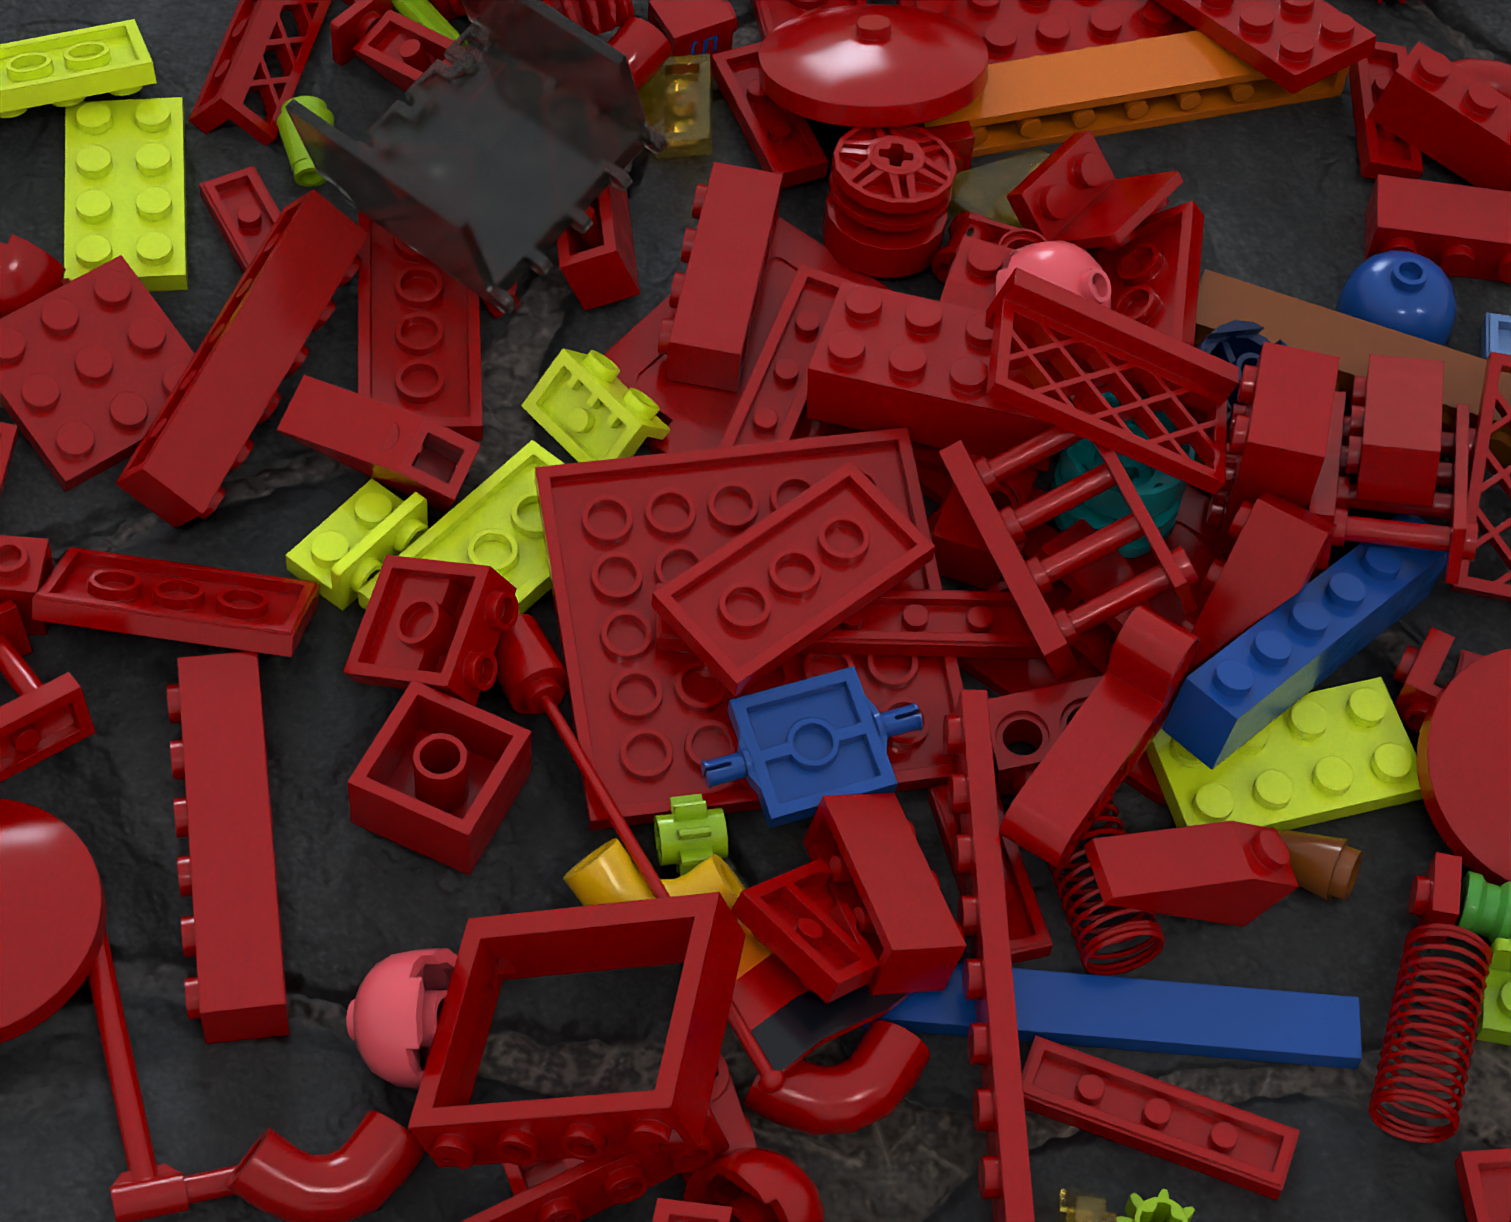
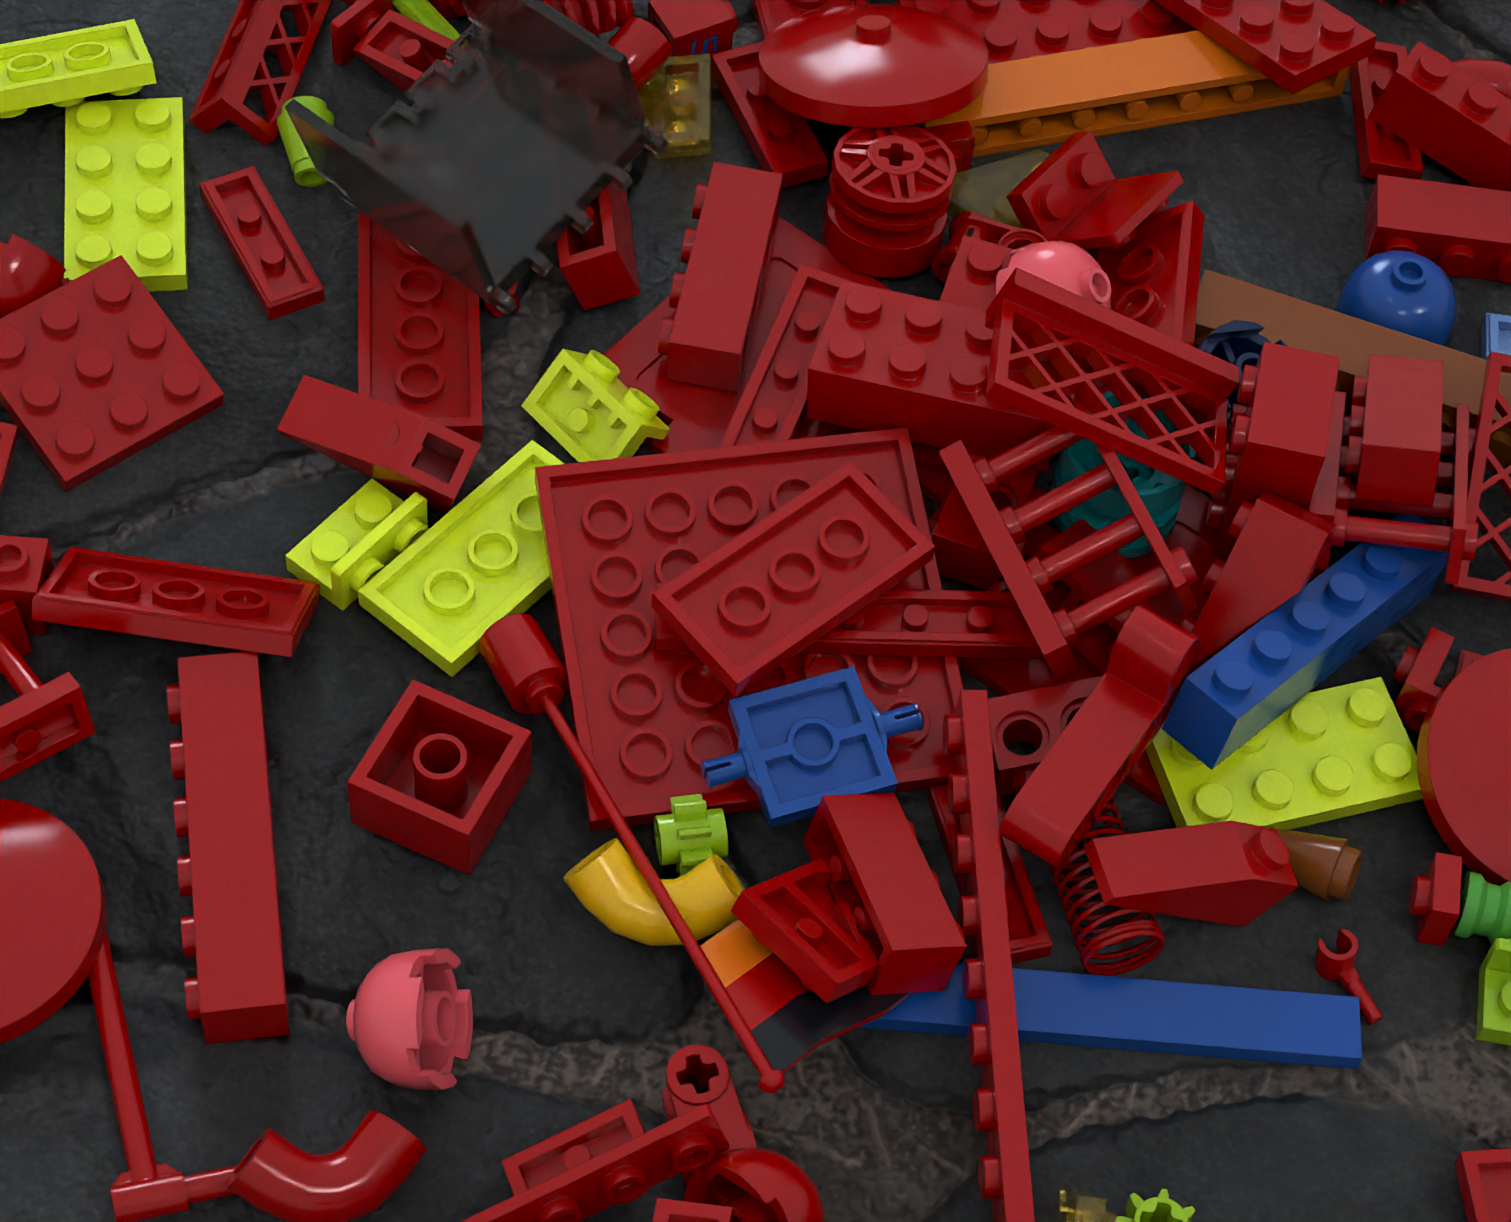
(243, 361): red brick -> none
(433, 627): red plate -> none
(570, 941): red window -> none
(850, 1093): red cylinder -> none
(1158, 1118): red tile -> none
(1342, 968): none -> red hand
(1410, 958): red piece -> none

